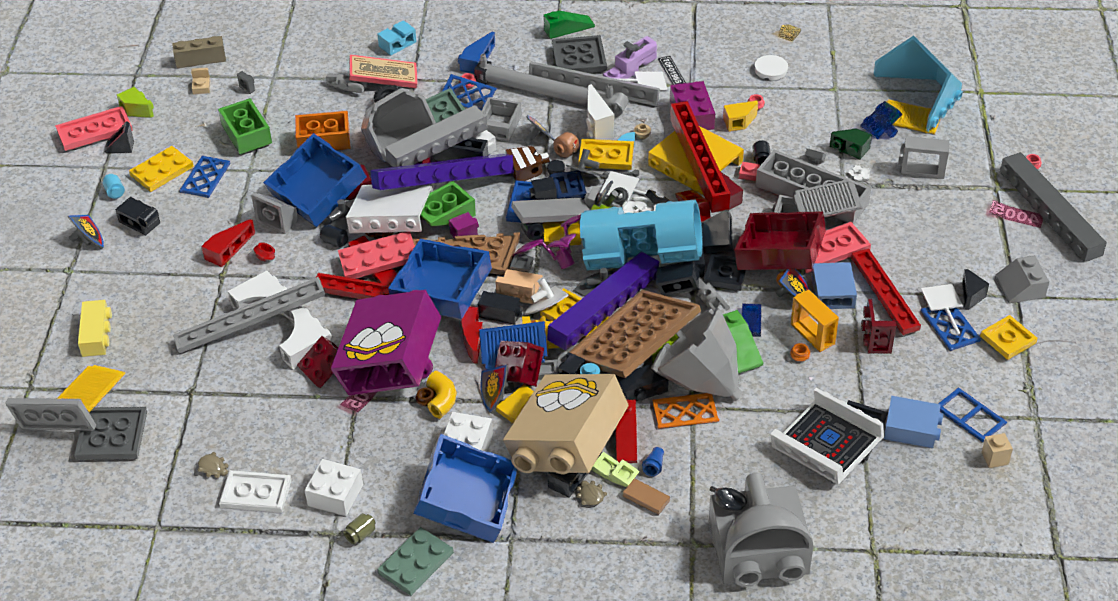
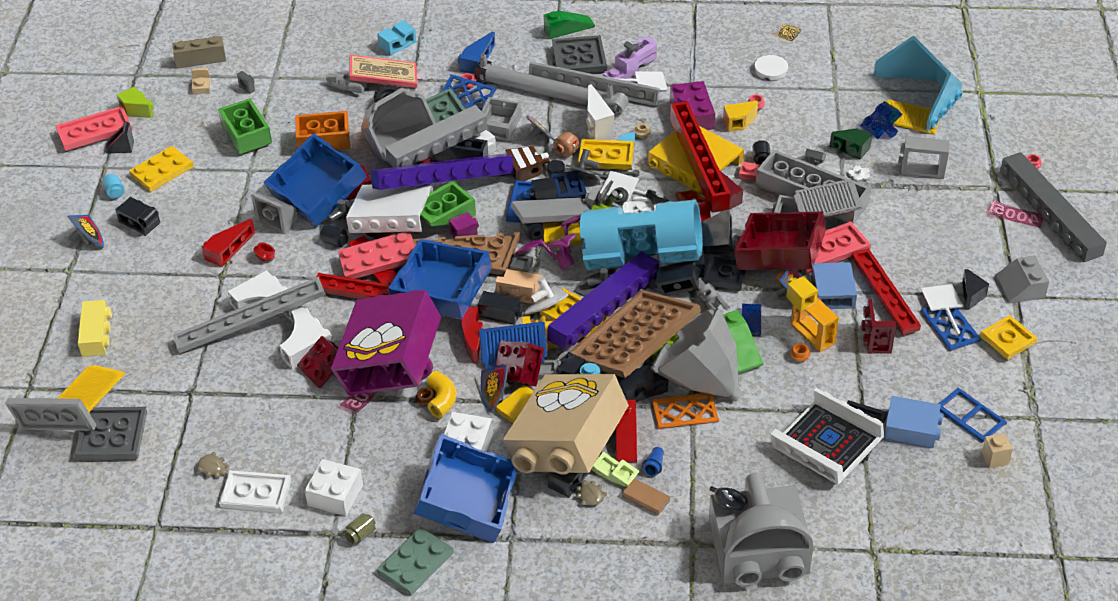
(212, 184): blue window -> none
(671, 70): black sticker -> none
(802, 293): none -> yellow brick

